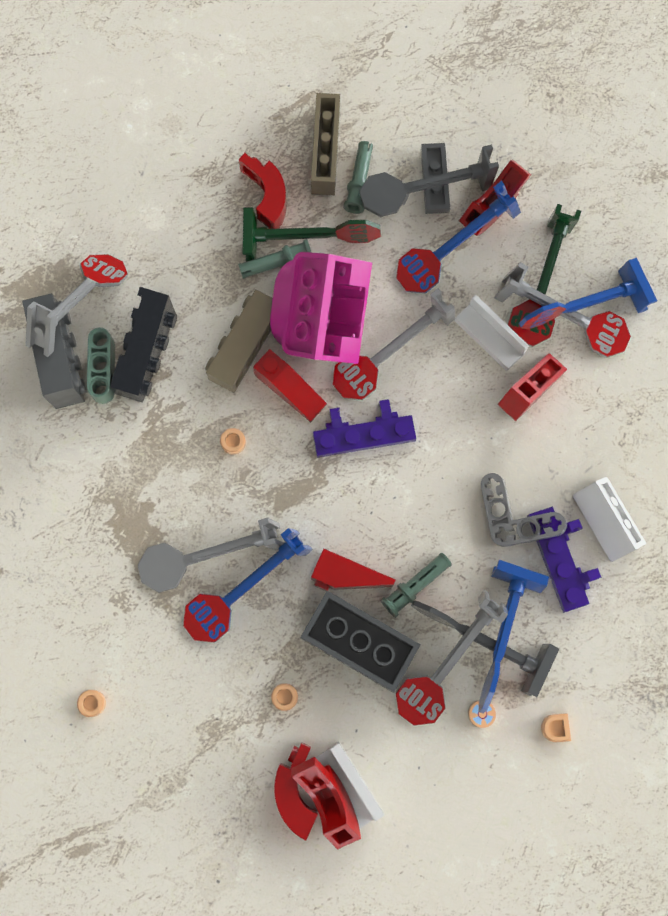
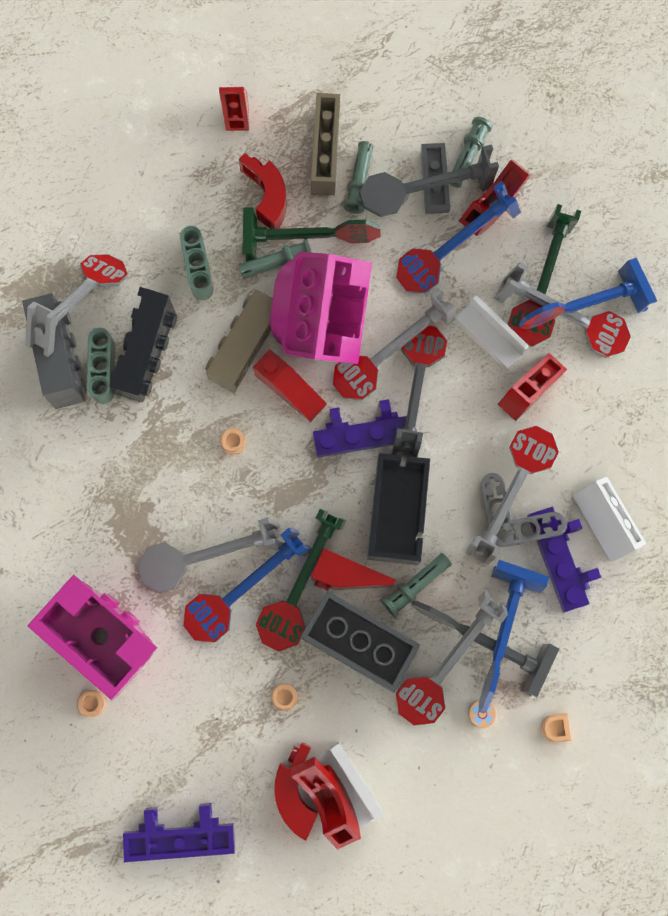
(70, 628): none -> dark pink brick
(160, 843): none -> dark purple hinge
(194, 252): none -> sand green beam
(235, 108): none -> red slope
(282, 622): none -> piece
(398, 509): none -> black piece
(423, 352): none -> dark grey piece
(473, 142): none -> sand green pin
(532, 452): none -> light grey piece

